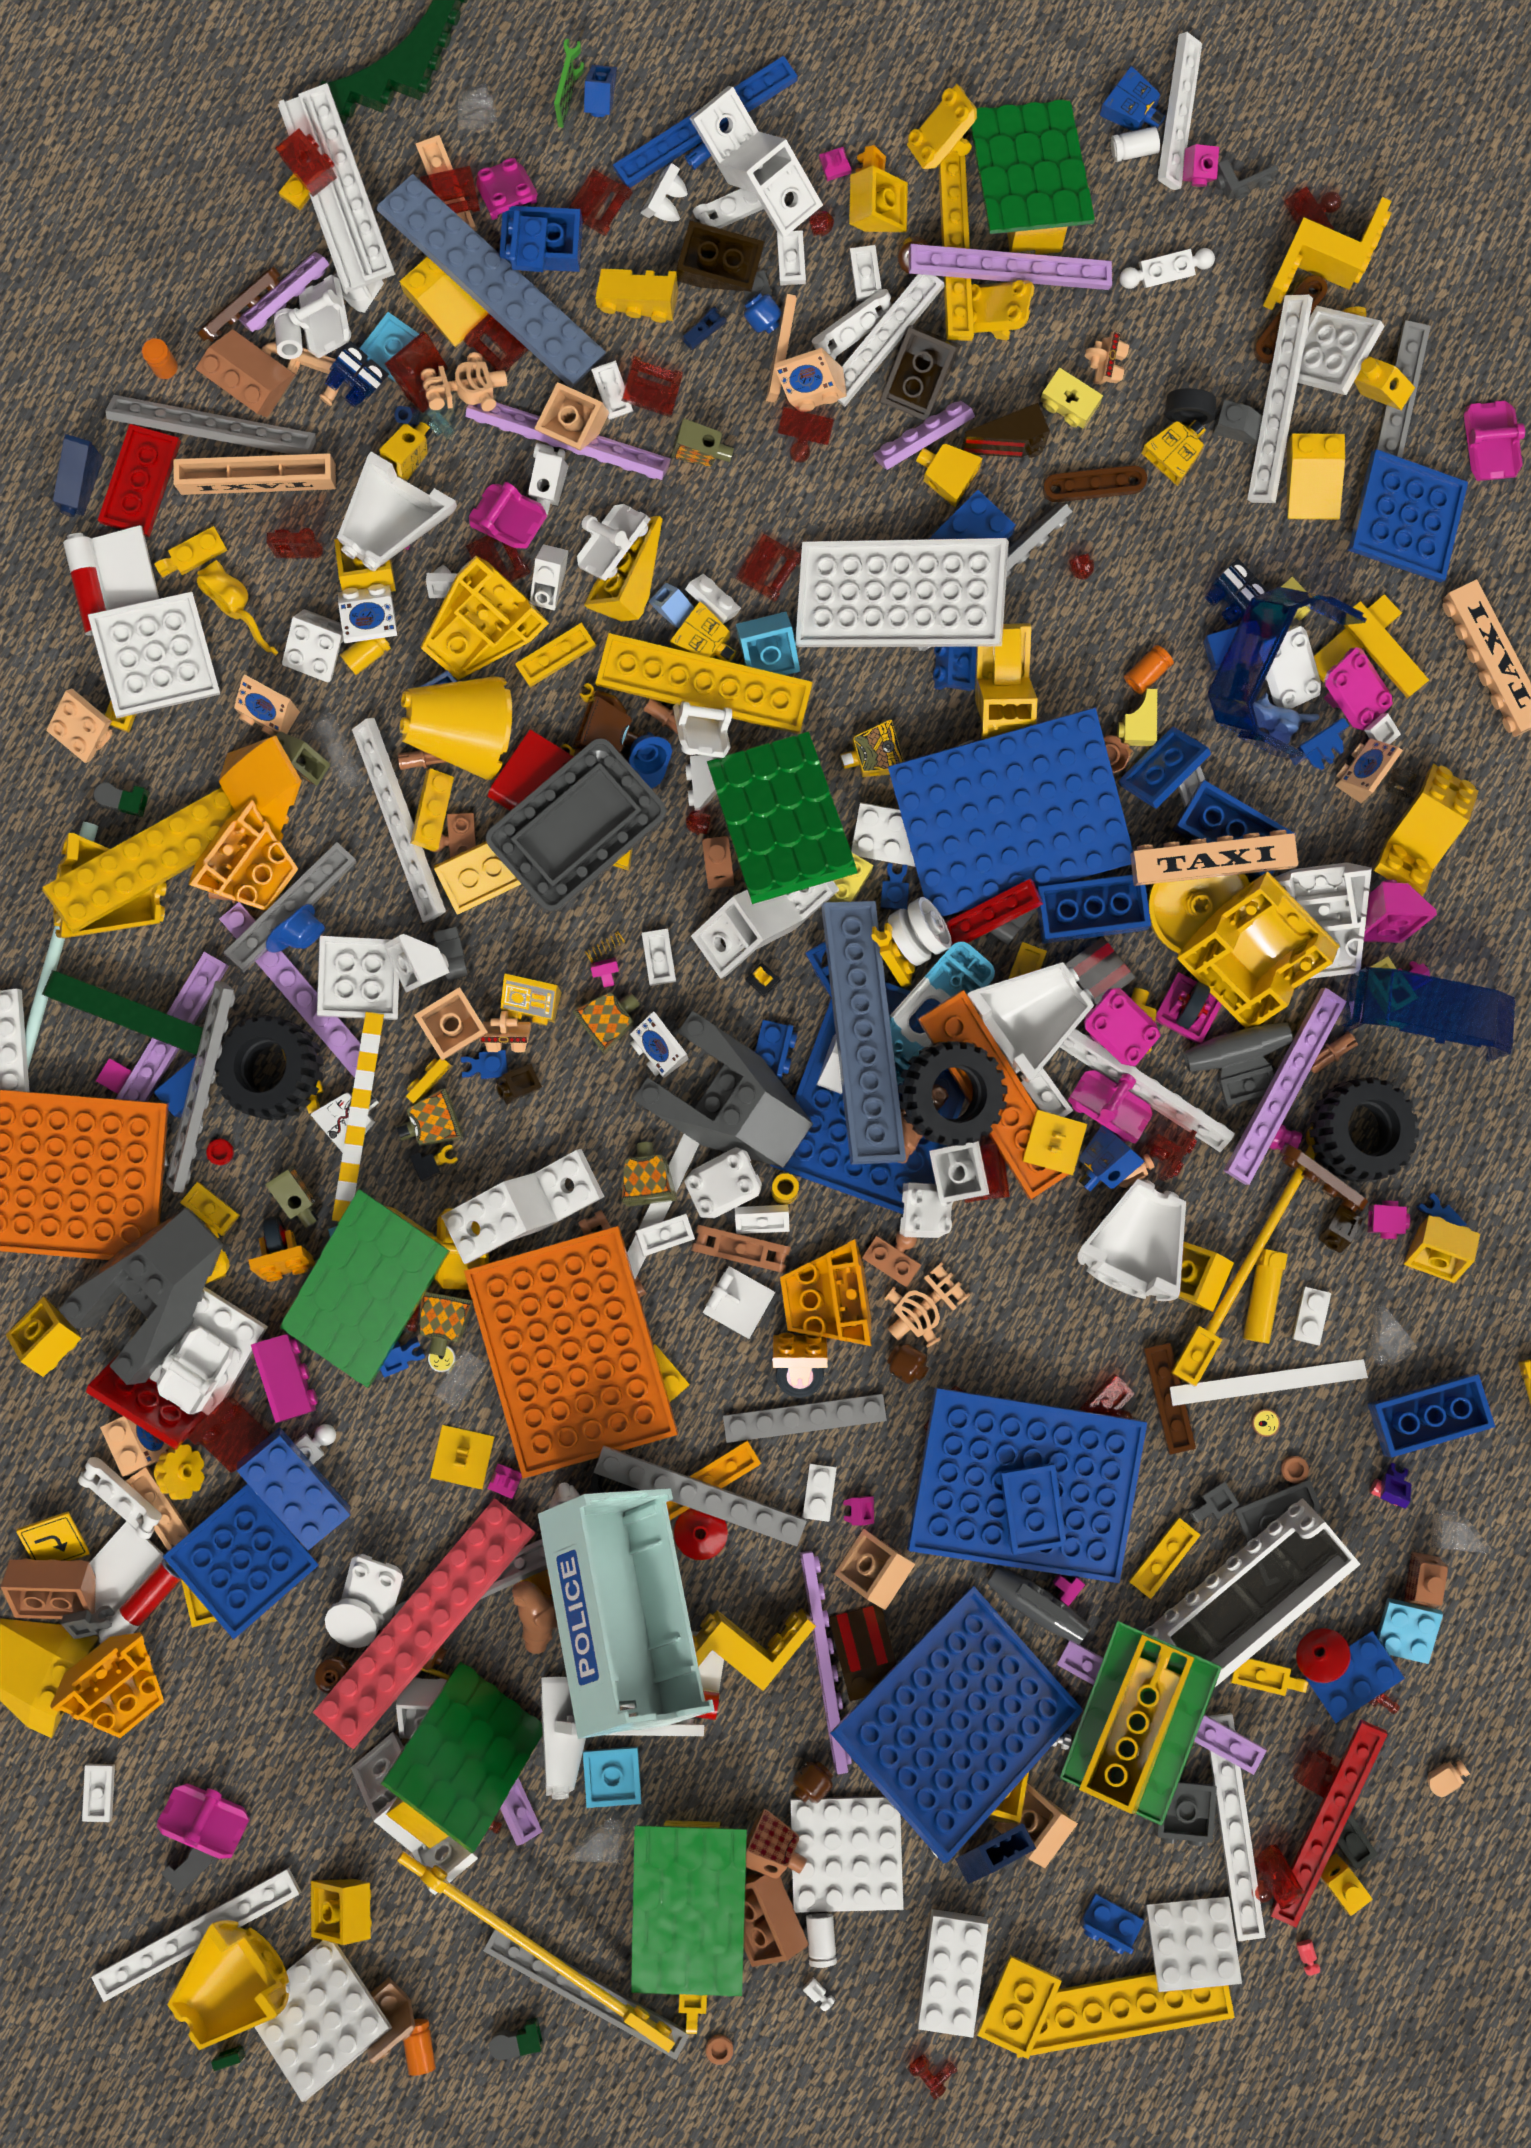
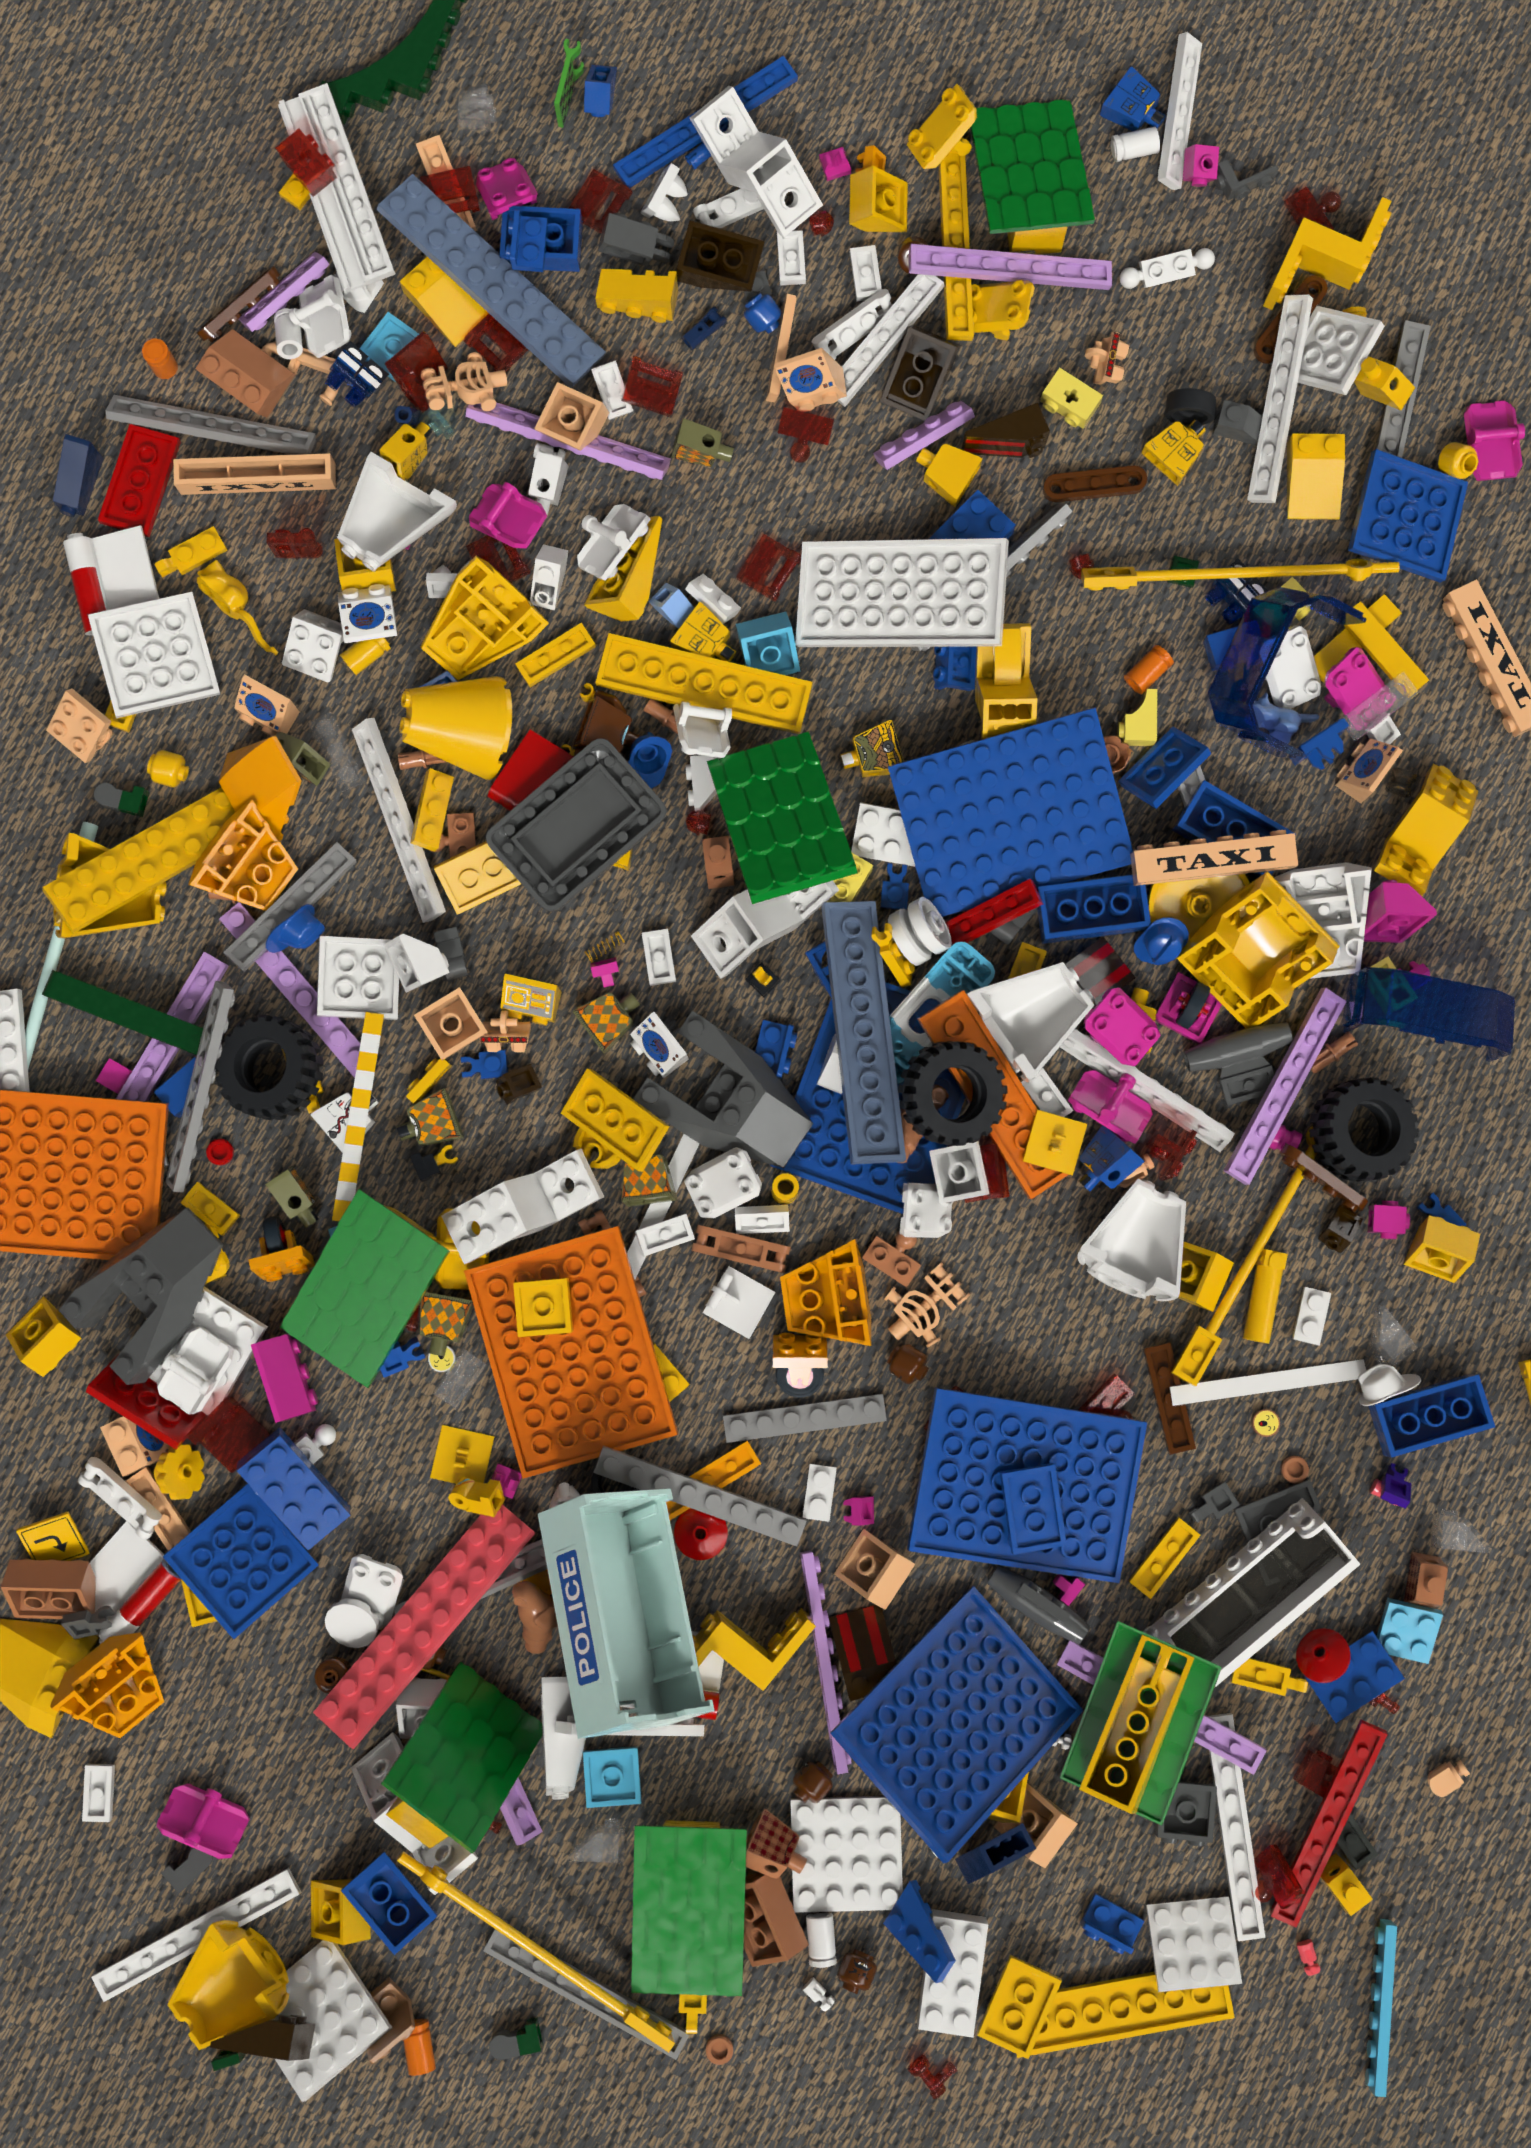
(167, 768): none -> yellow head
(280, 2039): none -> dark brown slope
(389, 1903): none -> blue slope
(477, 1496): none -> yellow leg
(543, 1307): none -> yellow plate
(612, 1124): none -> yellow plate
(633, 240): none -> dark grey hinge
(857, 1971): none -> reddish brown head
(917, 1933): none -> blue wing
(1124, 577): none -> yellow bar
(1161, 941): none -> blue piece
(1183, 563): none -> dark green tile
(1379, 705): none -> clear plate
(1380, 2019): none -> medium azure plate
(1384, 1382): none -> white piece
(1458, 460): none -> yellow head

